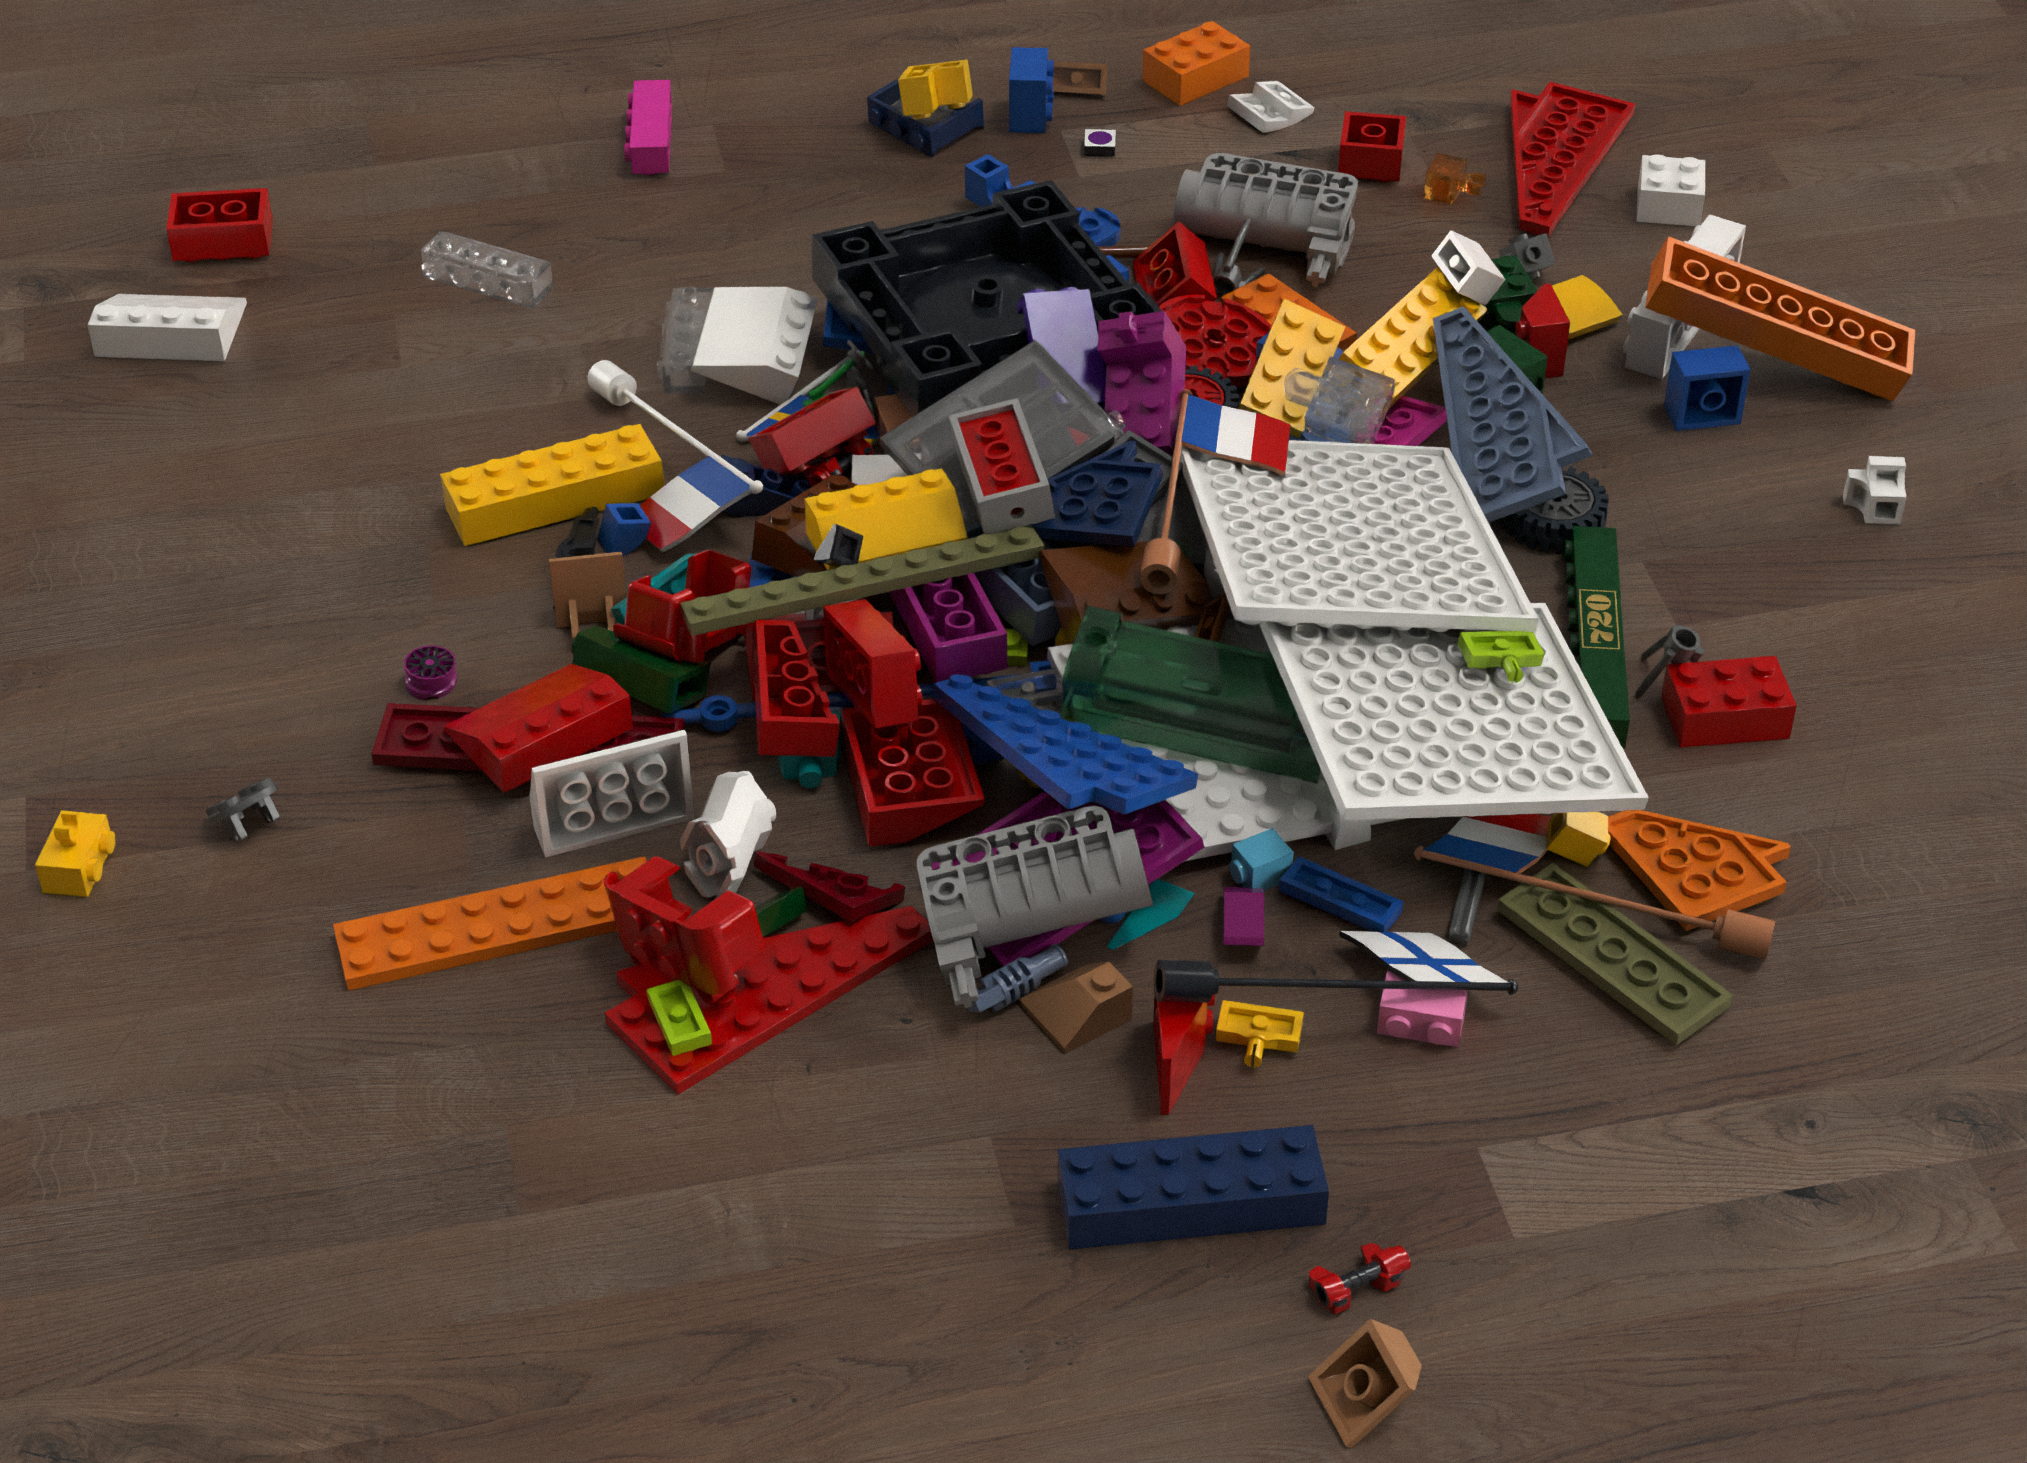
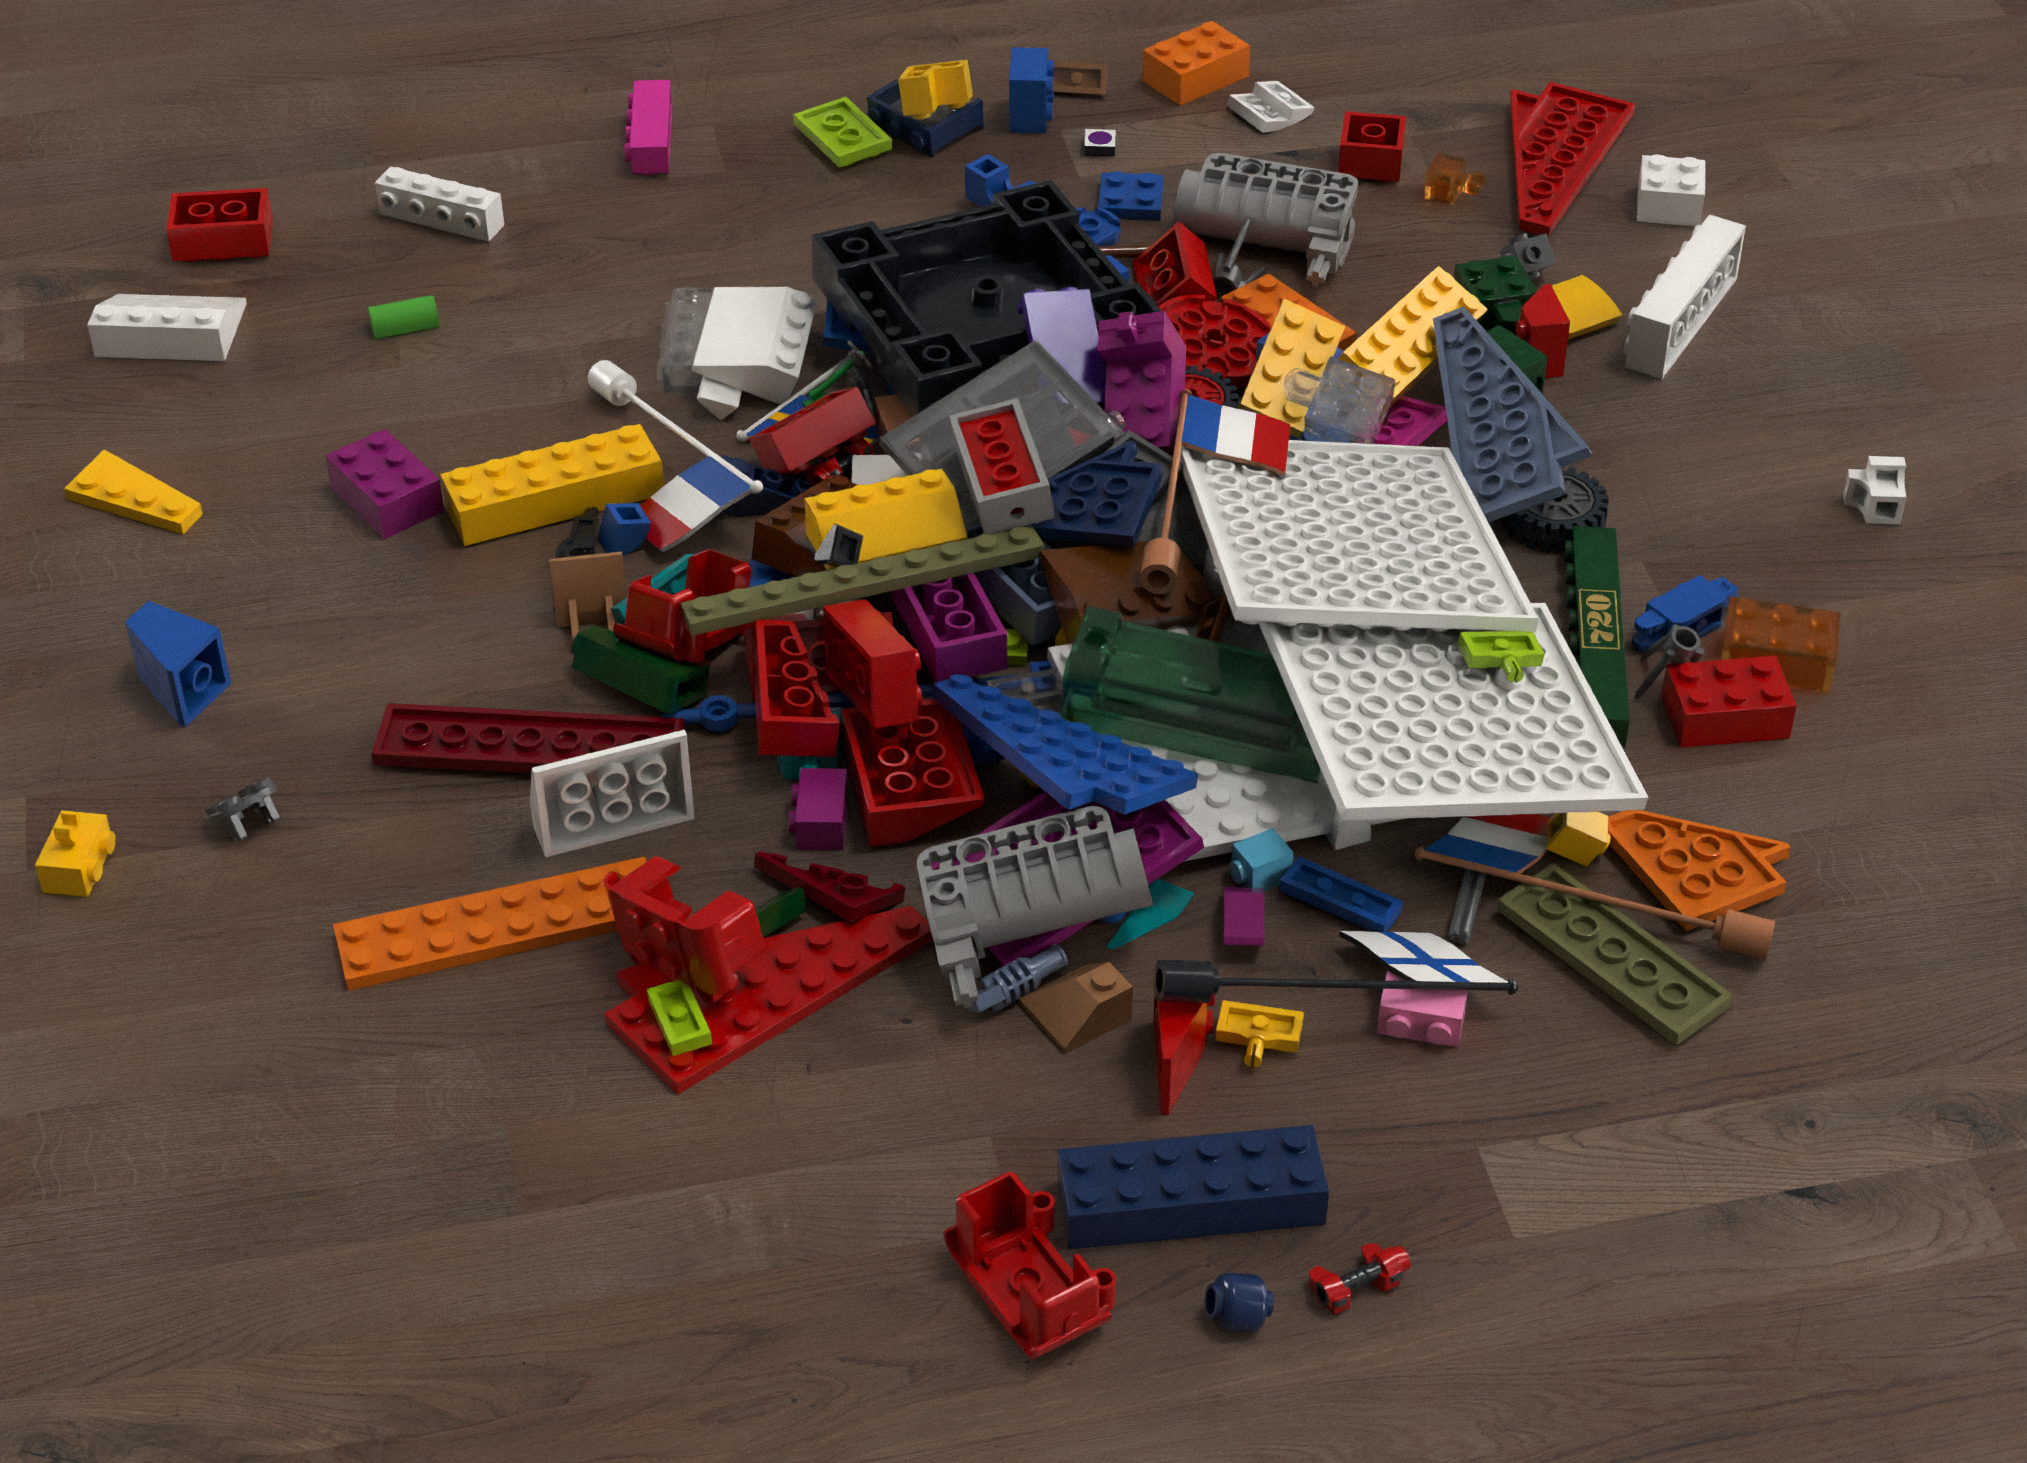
(132, 493): none -> yellow wing
(178, 660): none -> blue slope
(384, 483): none -> magenta piece
(403, 317): none -> bright green brick
(430, 674): magenta wheel -> none
(439, 203): none -> white brick
(486, 269): clear brick -> none
(543, 724): red slope -> none
(718, 397): none -> white slope
(727, 833): white brick -> none
(820, 809): none -> magenta brick
(842, 131): none -> lime plate
(1018, 1270): none -> red container
(1132, 195): none -> blue plate
(1238, 1302): none -> dark blue head
(1366, 1379): medium nougat slope -> none
(1468, 267): white brick -> none
(1690, 604): none -> blue hinge
(1706, 387): blue brick -> none
(1780, 319): orange brick -> none
(1798, 636): none -> clear orange piece

